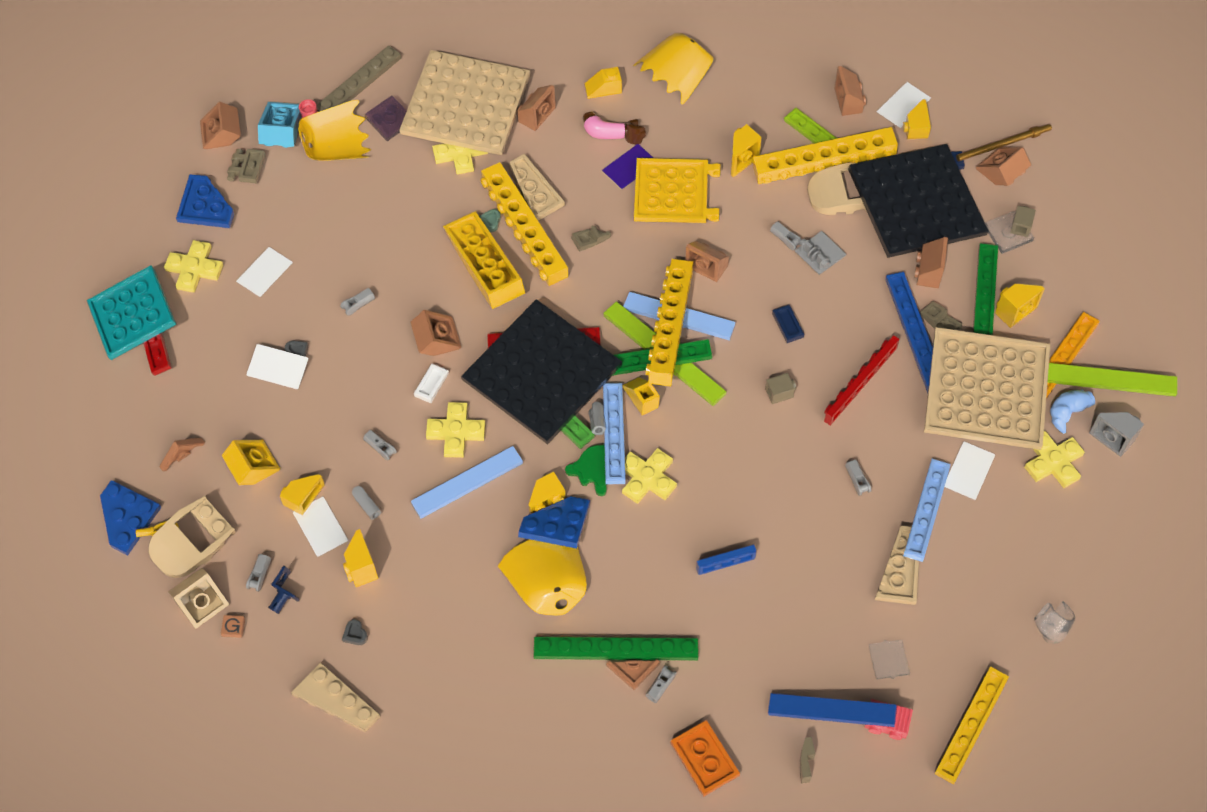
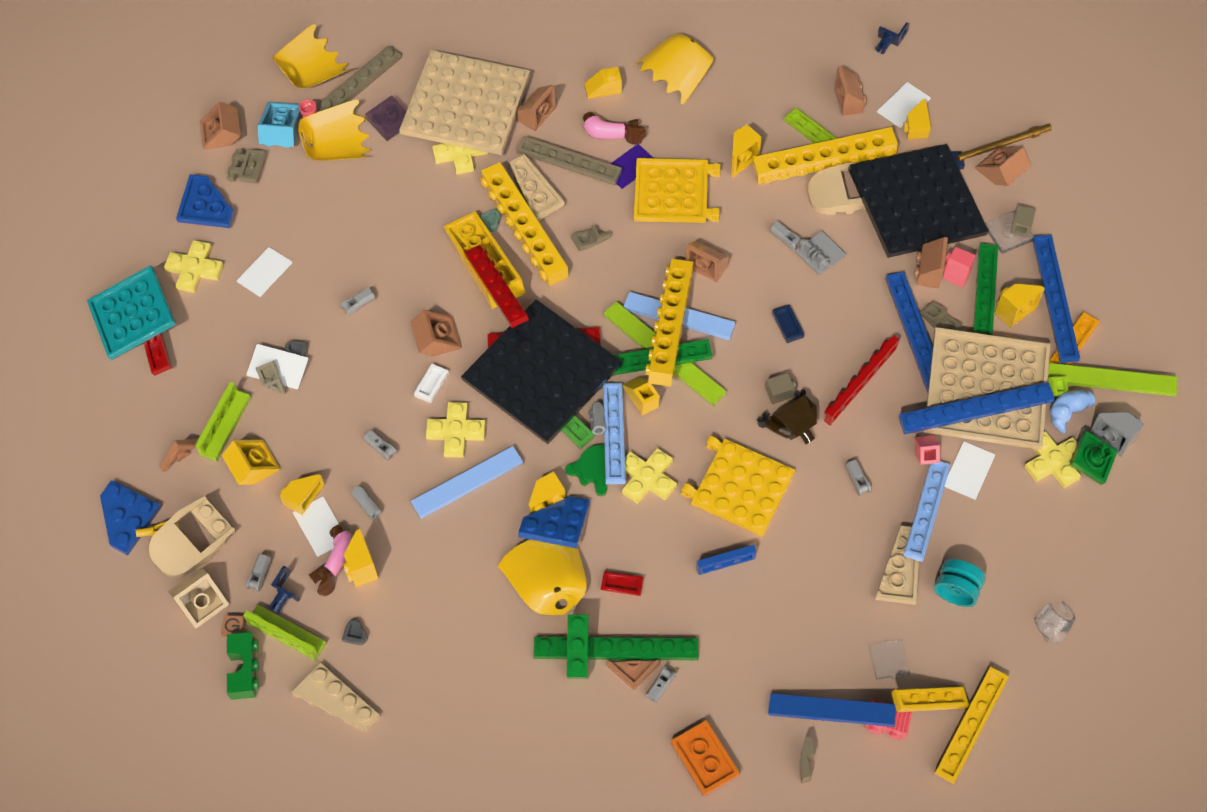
(222, 423): none -> lime fence
(243, 682): none -> green arch
(270, 377): none -> dark tan slope
(285, 632): none -> lime fence
(307, 56): none -> yellow piece
(334, 563): none -> piece
(496, 286): none -> red plate
(569, 160): none -> dark tan plate
(577, 646): none -> green arch
(622, 583): none -> red tile
(741, 486): none -> yellow plate
(793, 419): none -> dark brown torso
(888, 37): none -> dark blue bracket
(927, 449): none -> coral brick
(930, 699): none -> yellow tile
(958, 266): none -> coral brick
(959, 582): none -> teal wheel
(976, 408): none -> blue plate
(1056, 299): none -> blue plate
(1058, 385): none -> lime slope
(1093, 457): none -> green plate

